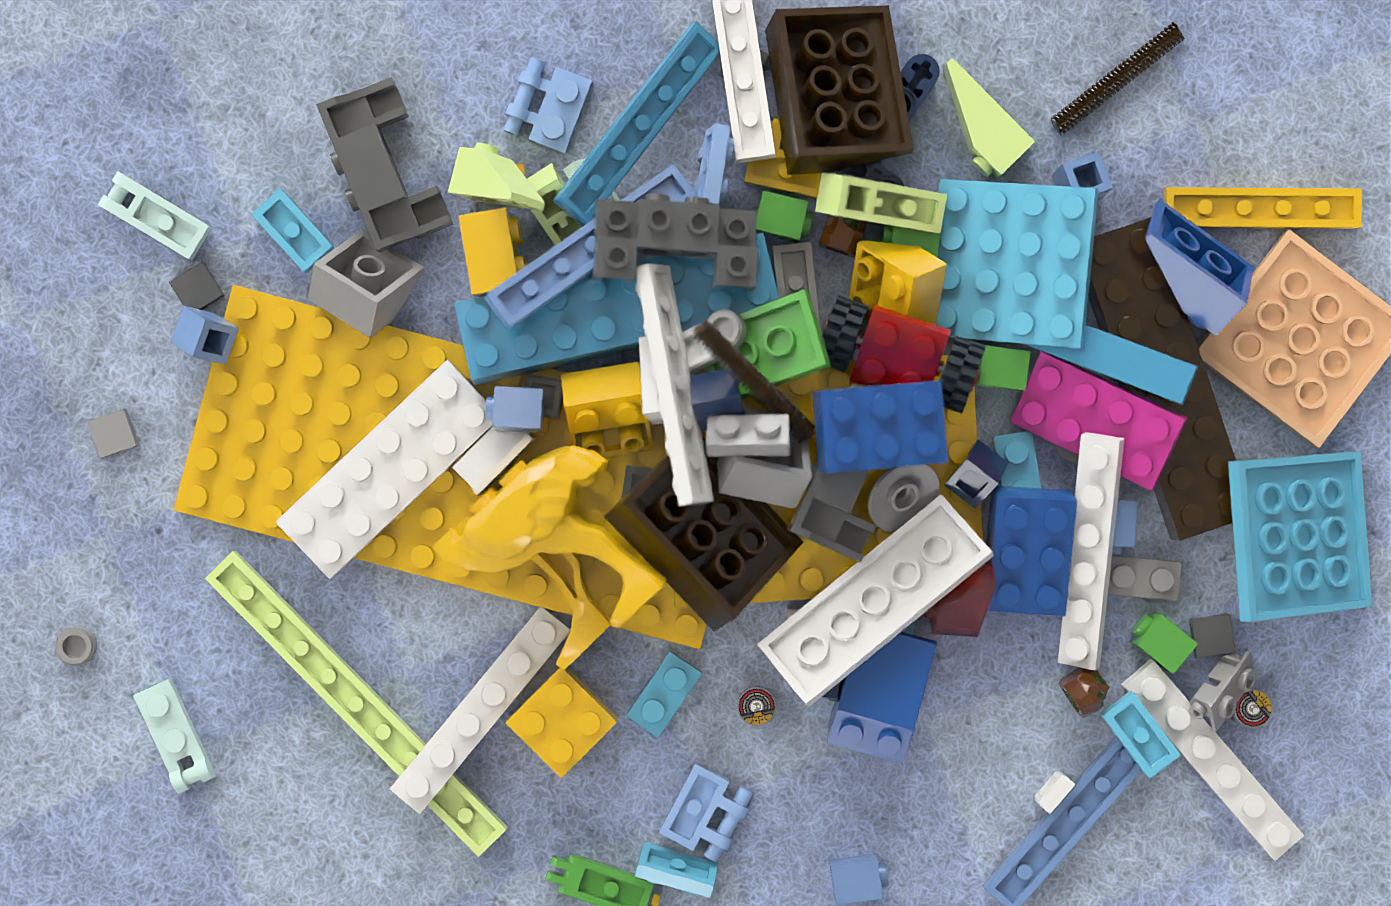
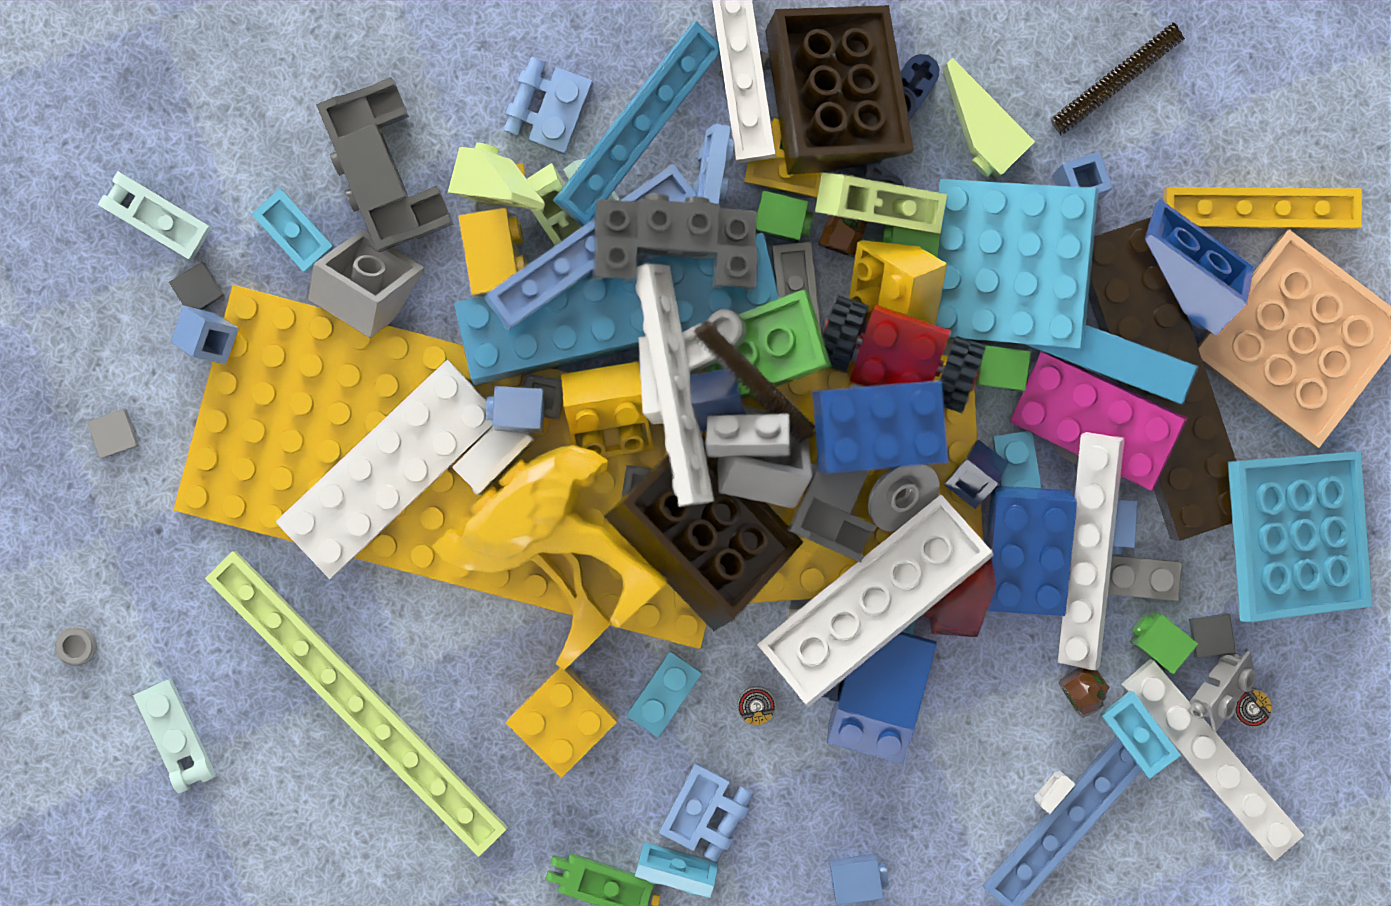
(480, 710): white plate -> none

